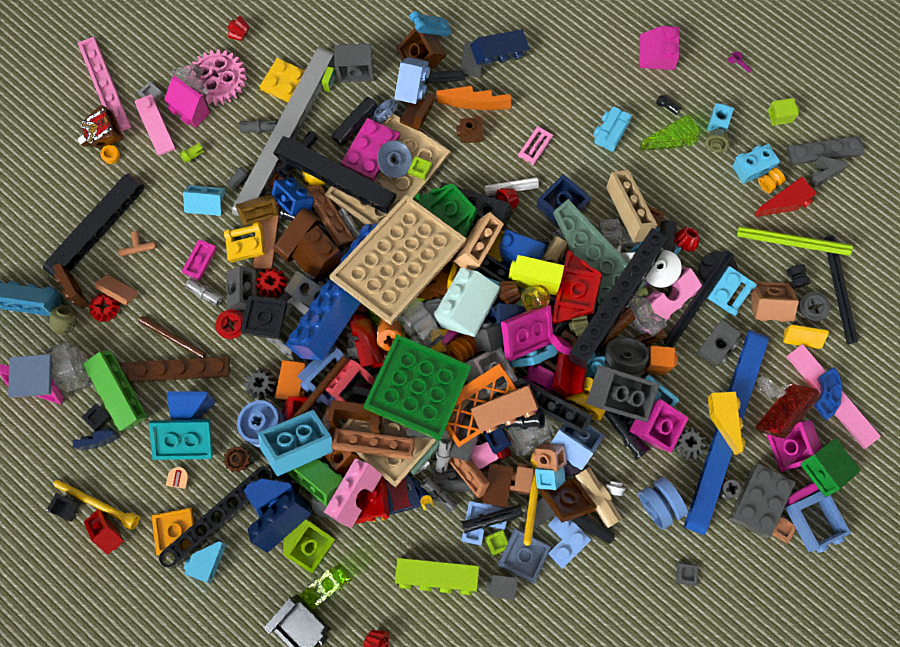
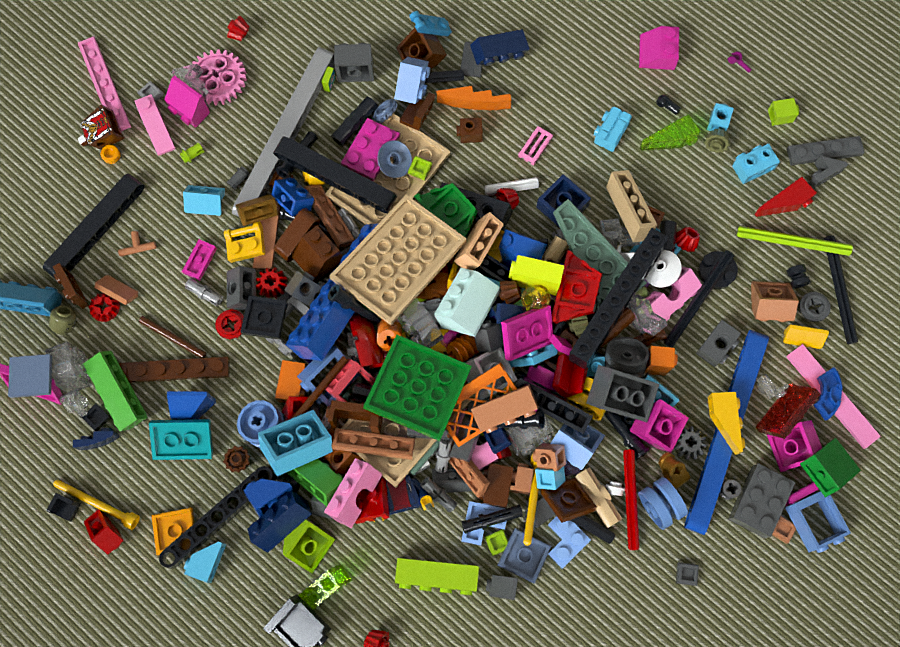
(76, 402): none -> clear bracket
(178, 478): light nougat tile -> none
(257, 126): dark grey pin -> none
(267, 382): dark grey gear -> none
(282, 80): yellow plate -> none
(349, 301): none -> black pin
(631, 499): none -> red axle
(673, 470): none -> pearl gold piece
(727, 286): medium azure plate -> none
(770, 181): light orange wheel -> none

